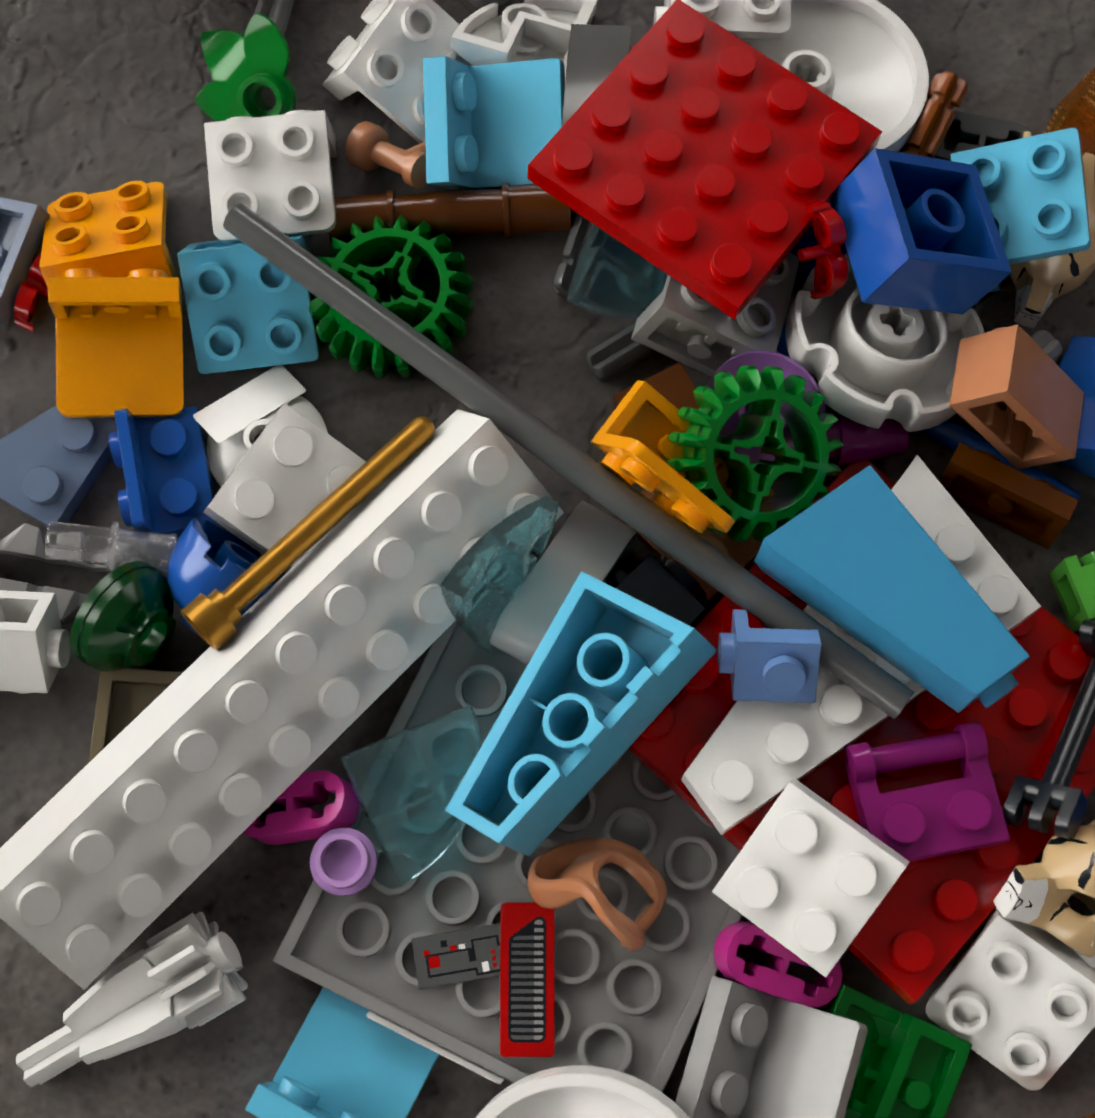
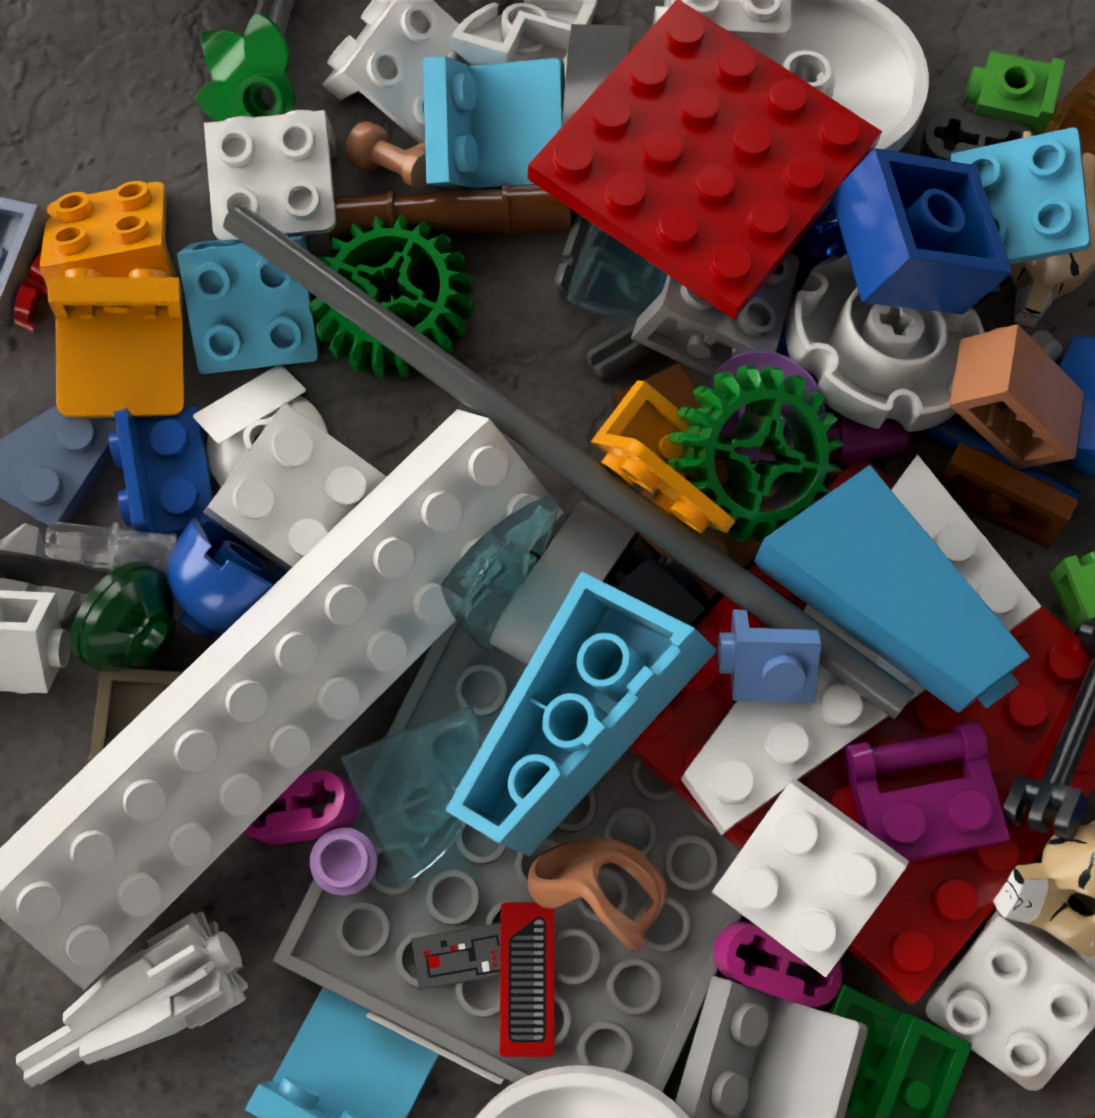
(219, 612): pearl gold piece -> none
(831, 265): red piece -> none
(944, 93): dark orange axle -> none
(1015, 90): none -> bright green brick

